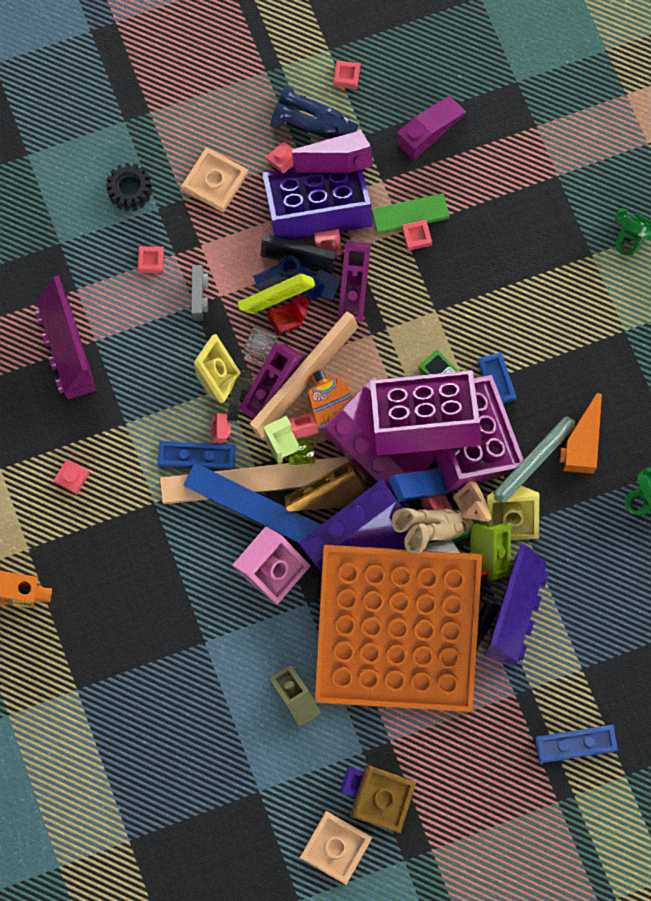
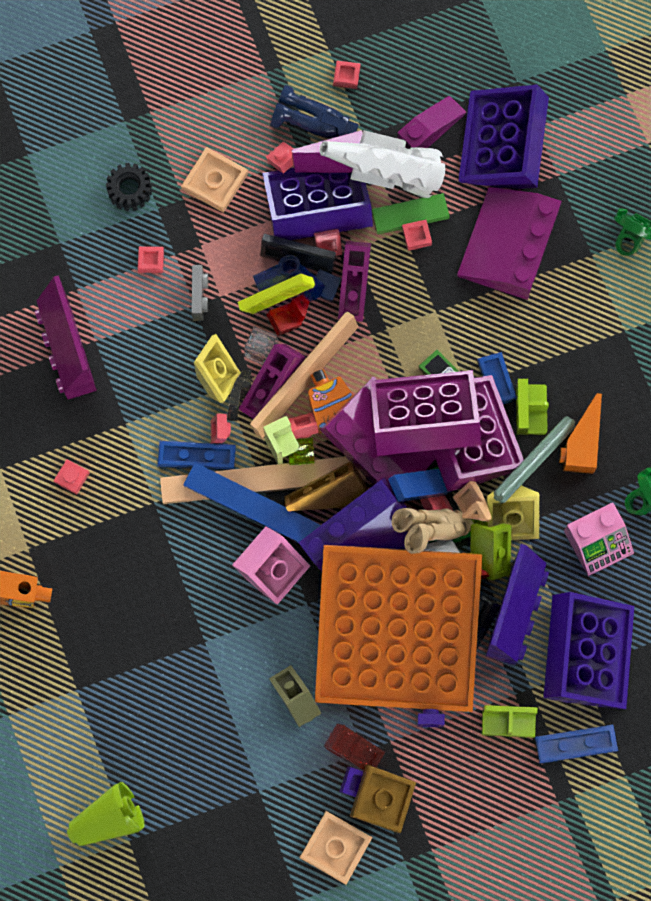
(107, 817): none -> lime cone
(353, 747): none -> clear red plate
(388, 163): none -> white piece
(431, 718): none -> dark purple plate
(504, 137): none -> dark purple slope
(509, 240): none -> magenta slope
(509, 721): none -> lime panel
(531, 408): none -> lime panel
(588, 651): none -> dark purple slope
(599, 539): none -> bright pink slope

